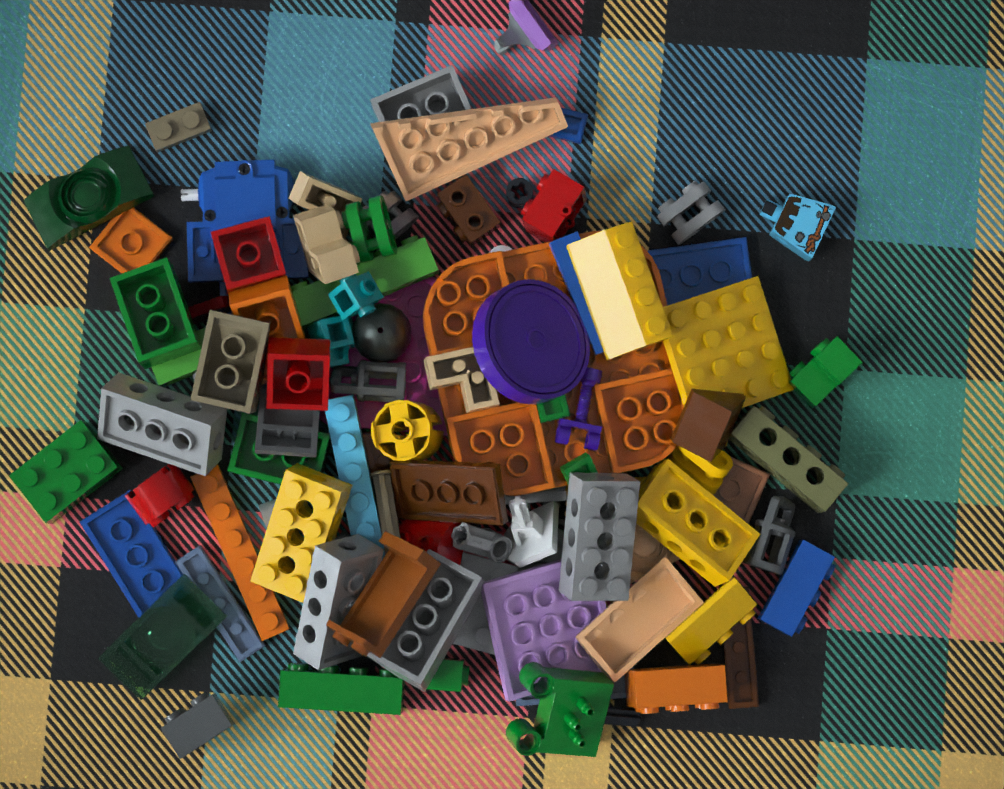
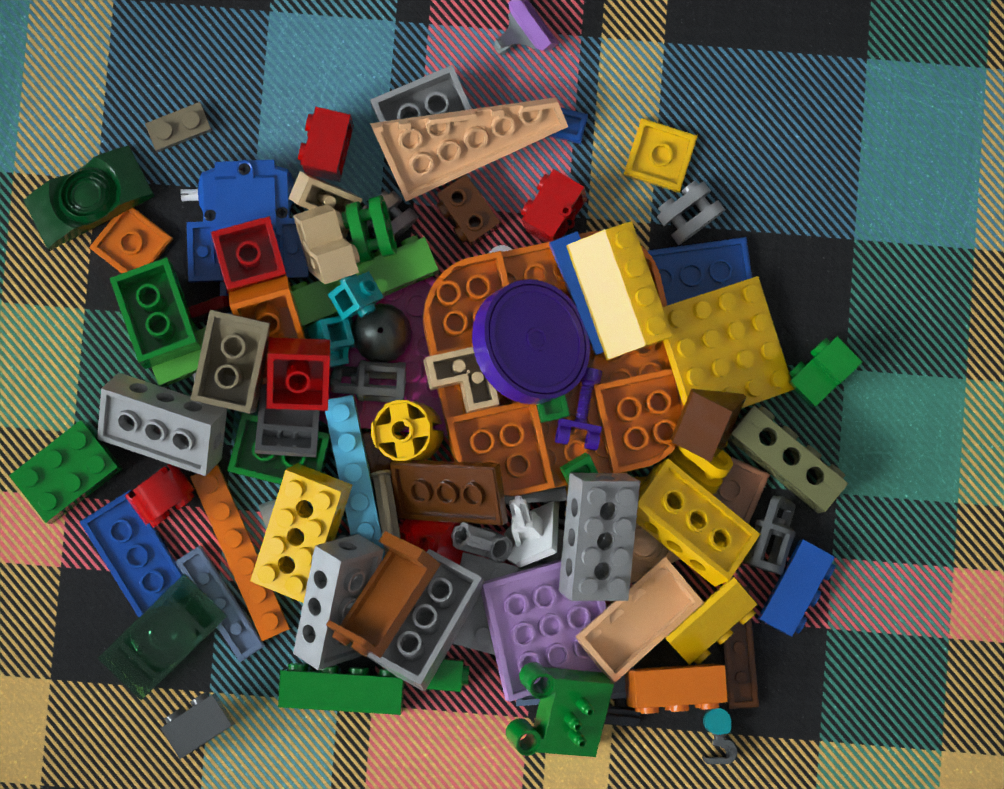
(326, 144): none -> red brick
(515, 184): black bush -> none
(660, 155): none -> yellow tile
(719, 724): none -> leg
(798, 223): torso -> none

